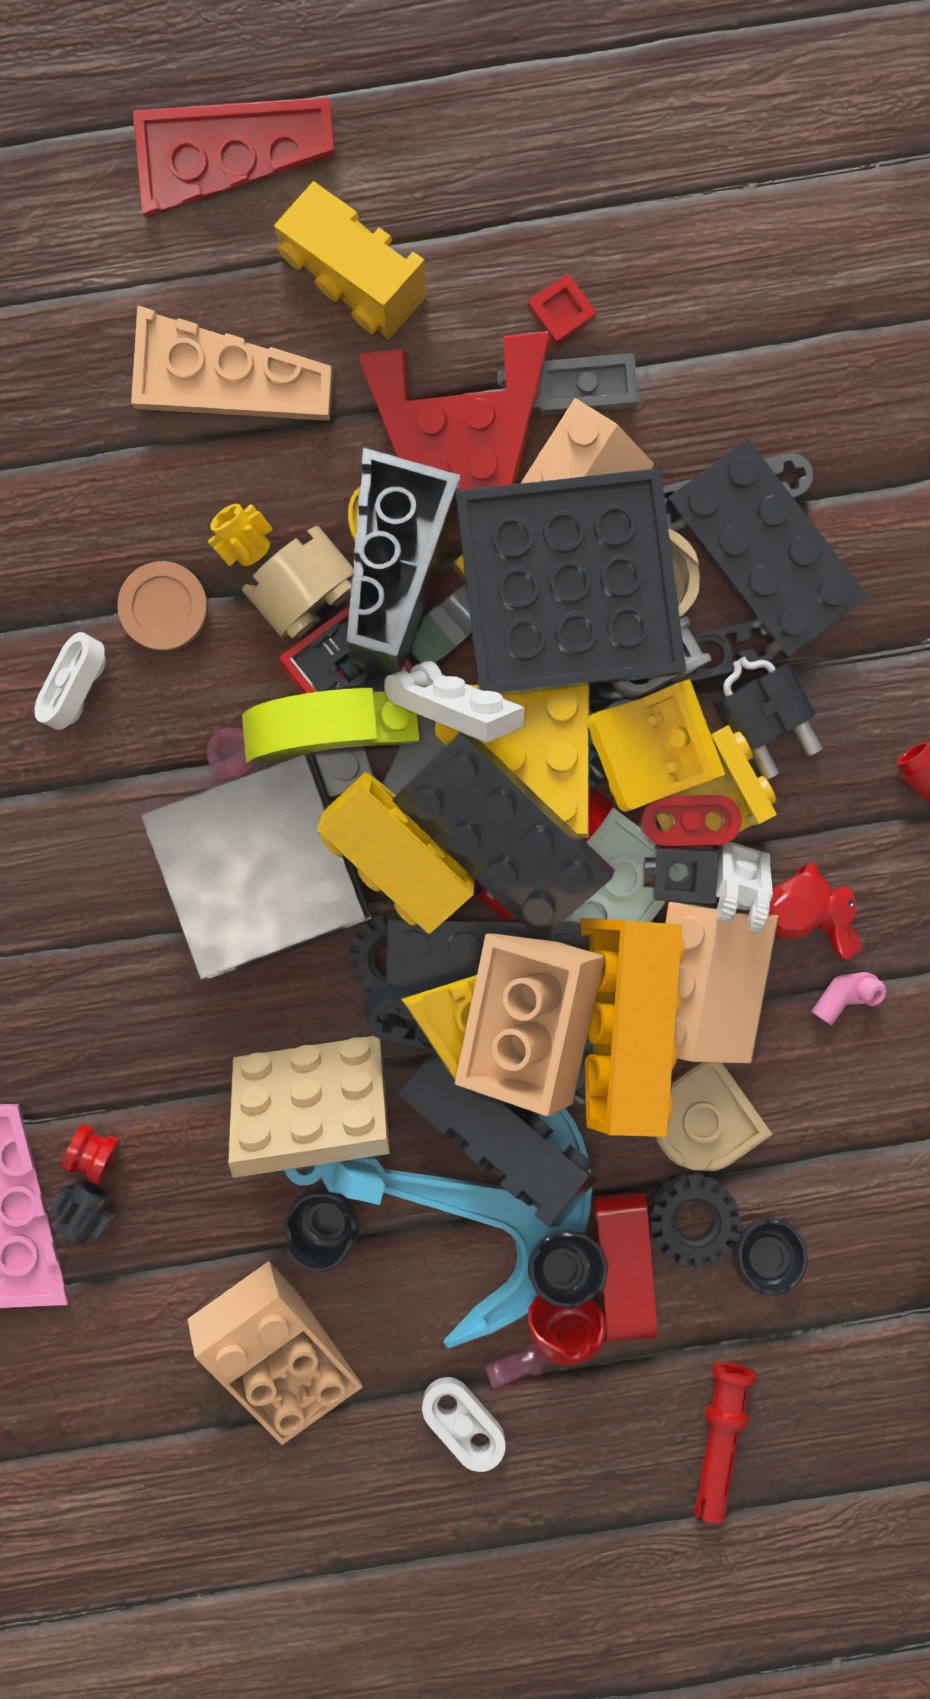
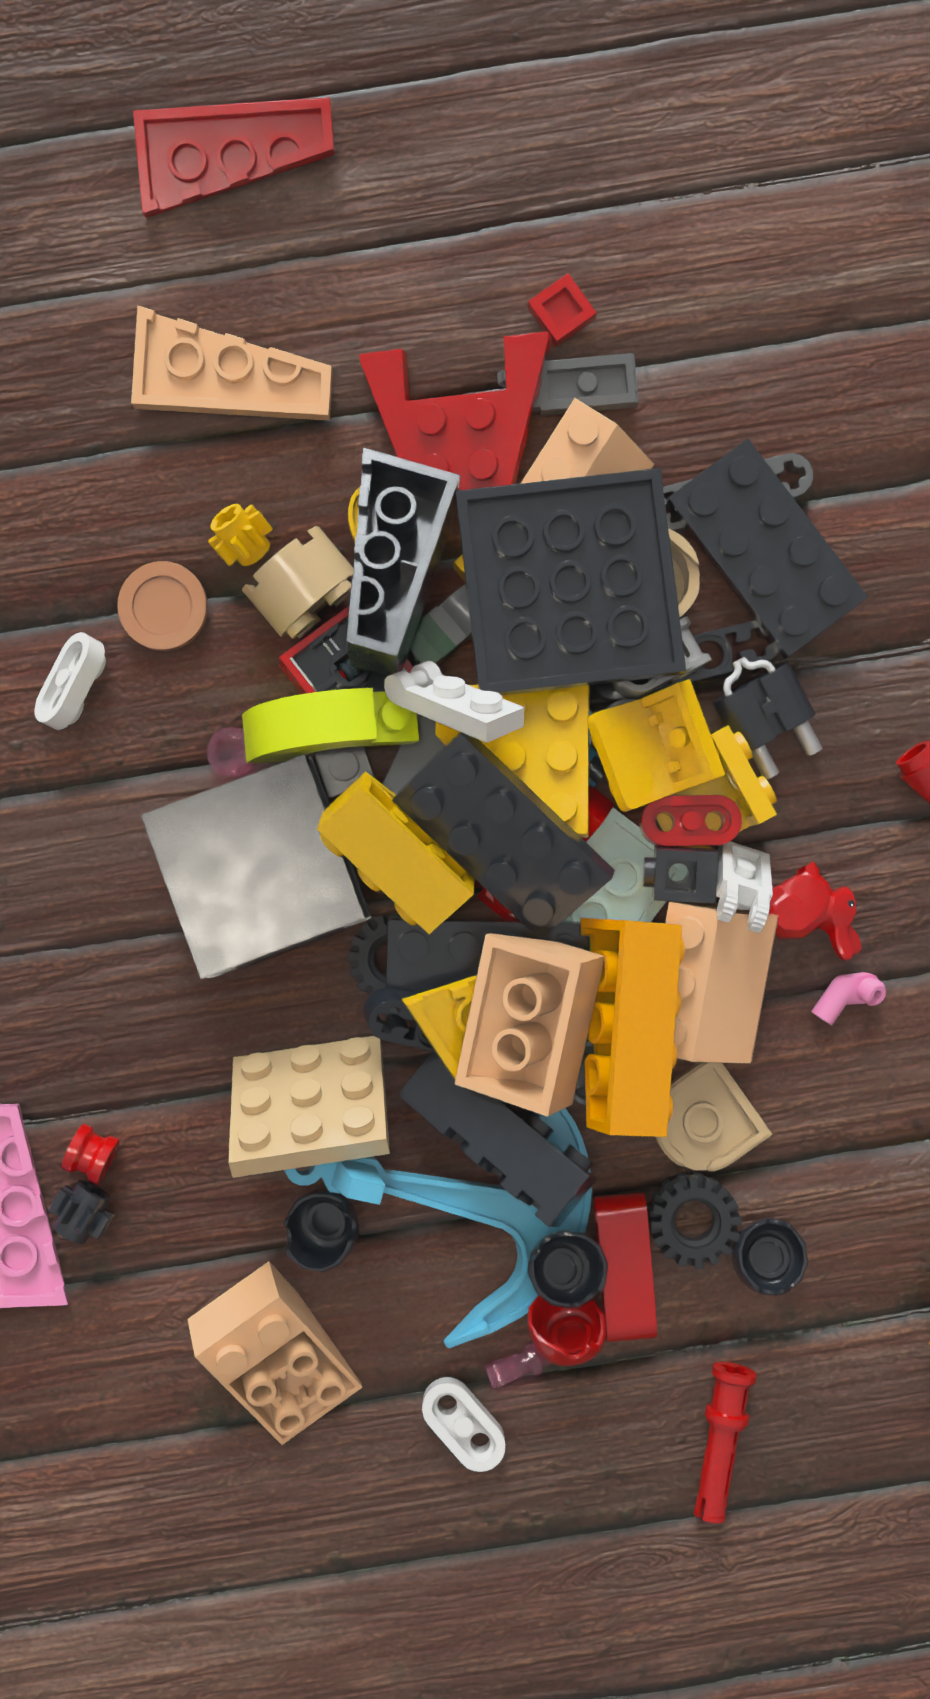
(351, 261): yellow wedge -> none

